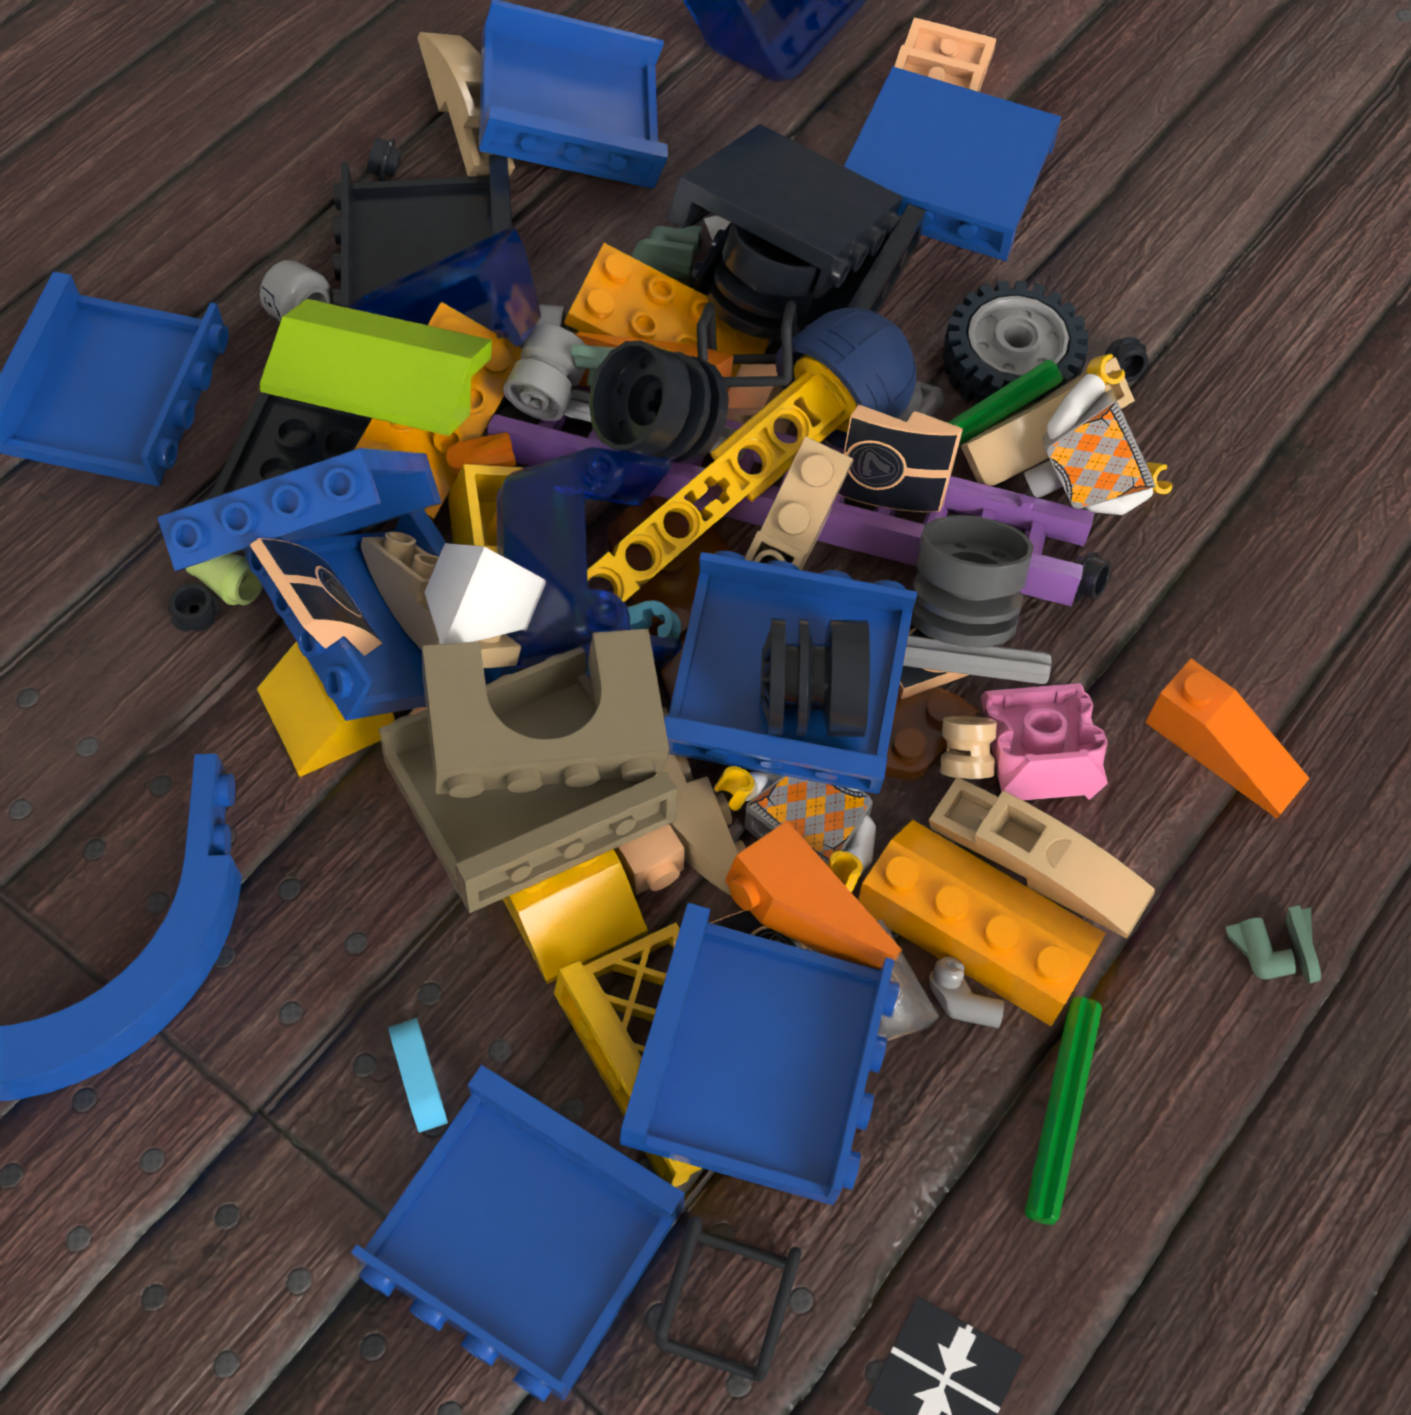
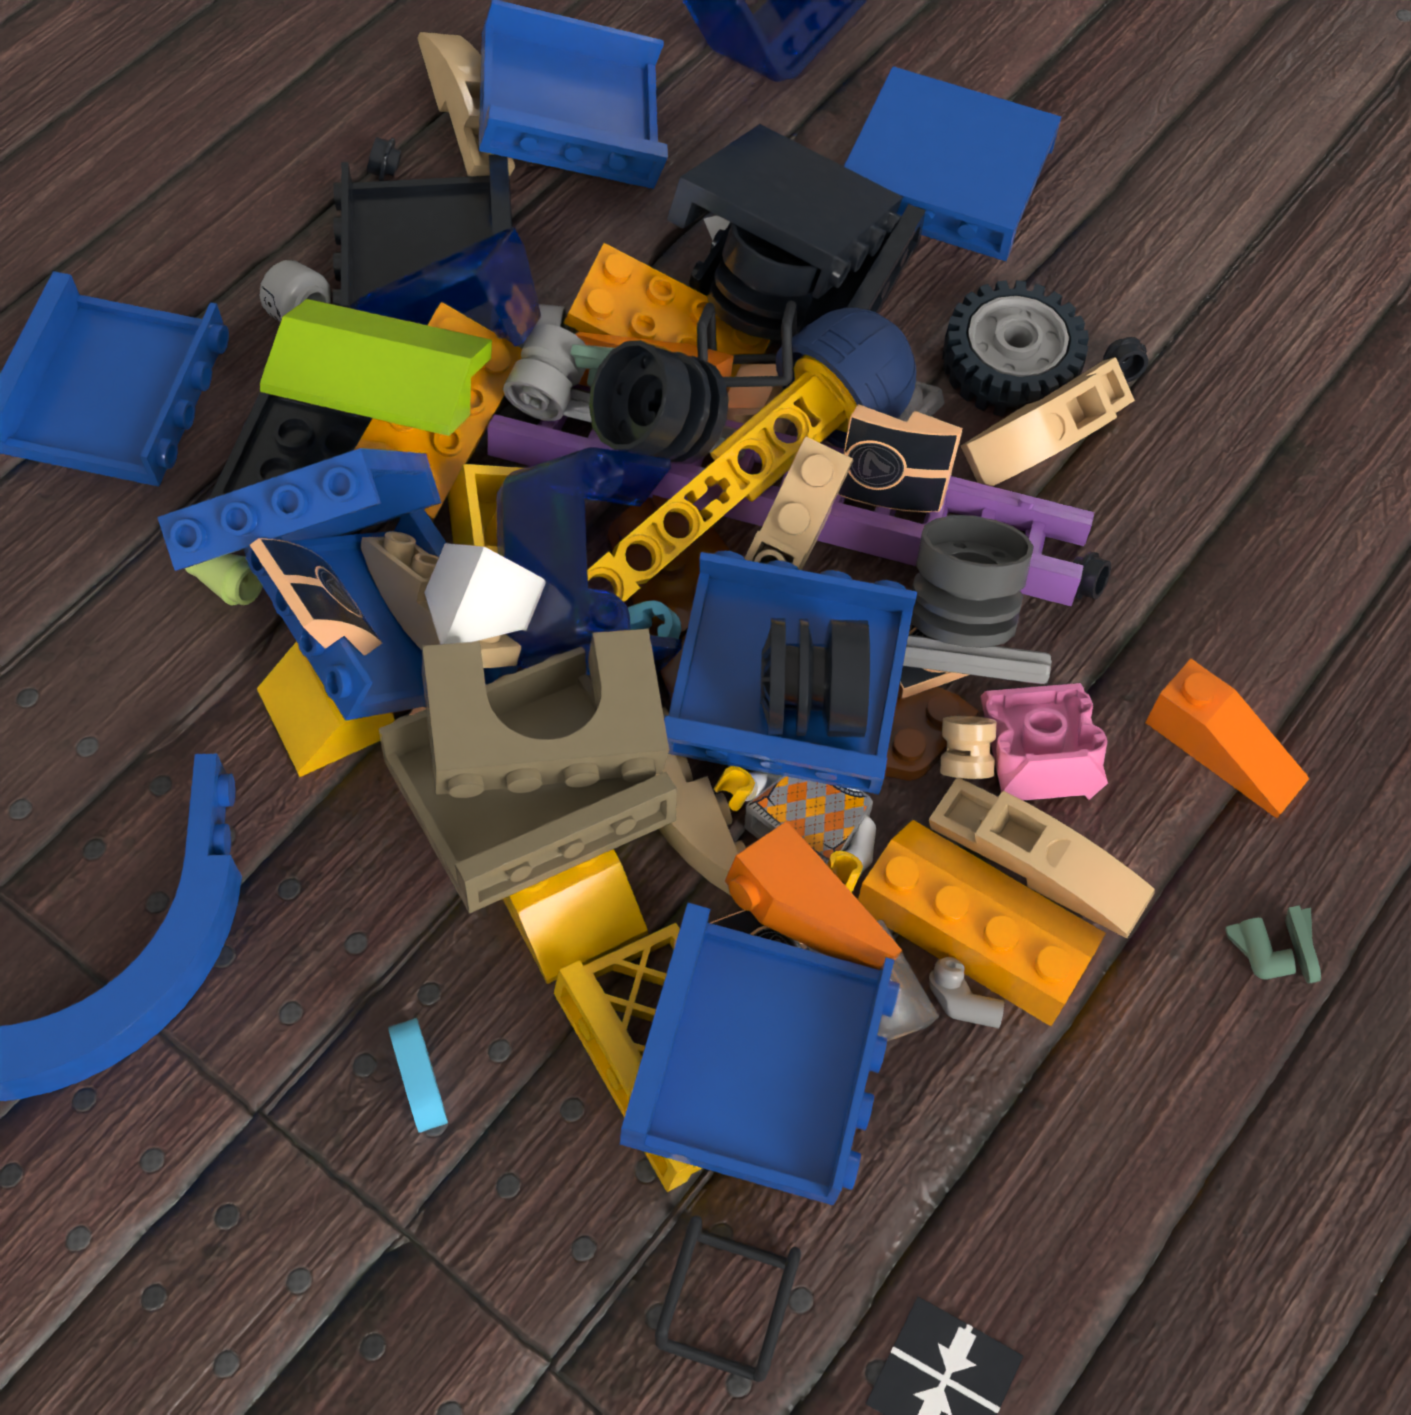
(188, 598): black plate -> none
(486, 450): orange piece -> none
(521, 1235): blue panel -> none
(652, 860): light nougat brick -> none
(670, 250): sand green piece -> none
(946, 54): light nougat slope -> none
(1007, 400): green axle -> none
(1063, 1111): green axle -> none
(1095, 450): torso -> none

